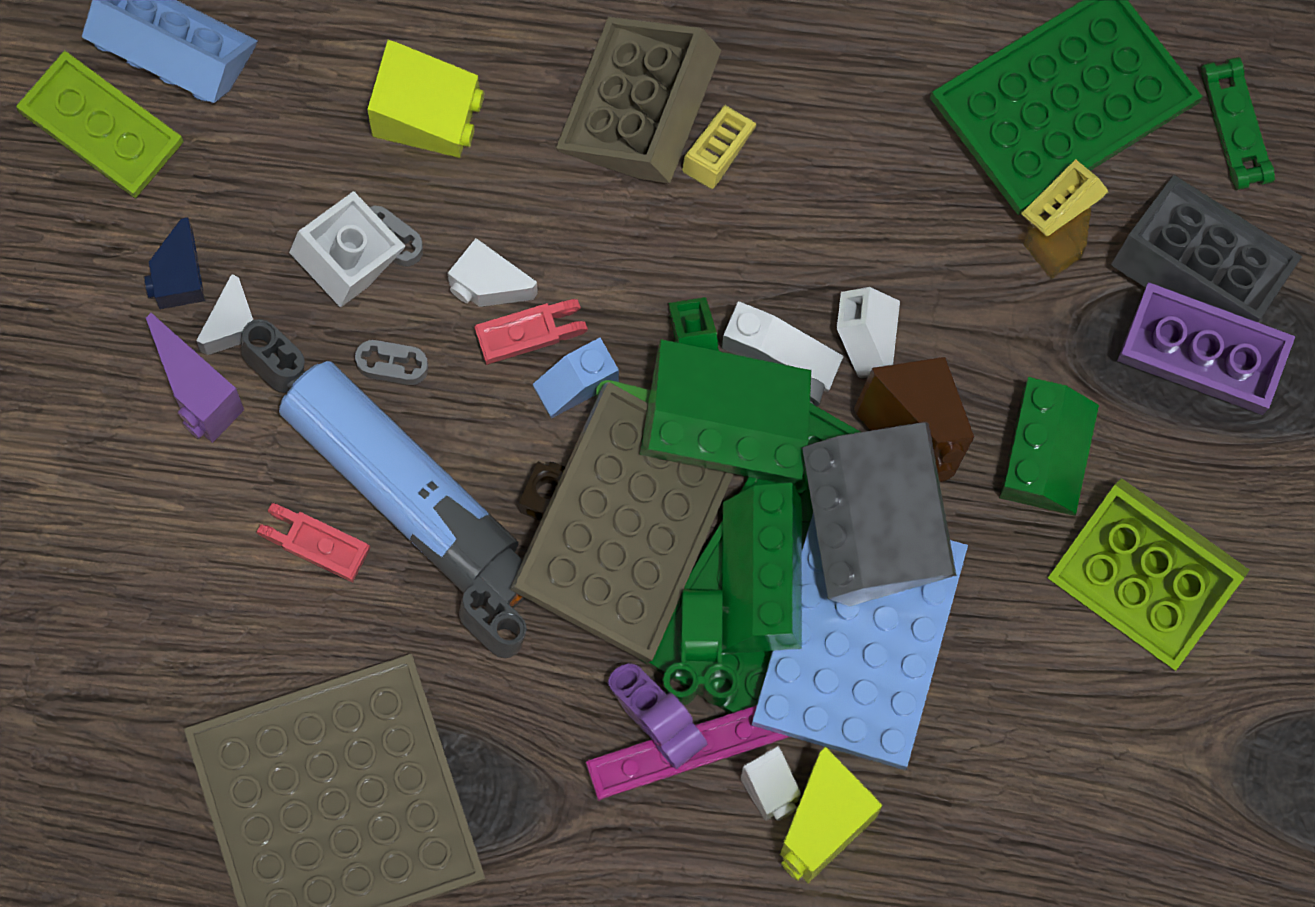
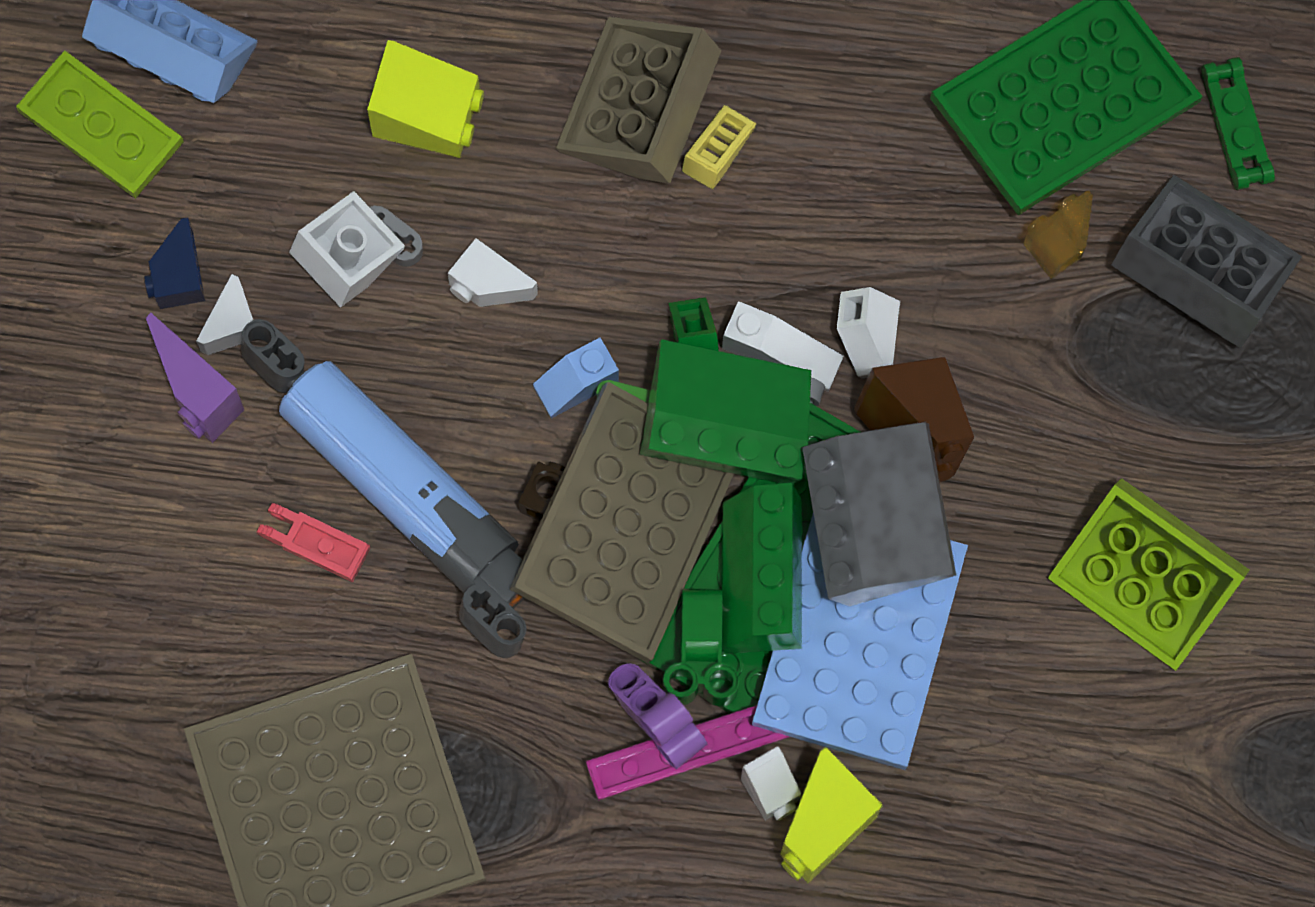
(390, 371): light grey beam -> none
(527, 330): coral hinge -> none
(1049, 447): green slope -> none
(1088, 193): light yellow slope -> none
(1206, 348): medium lavender slope -> none

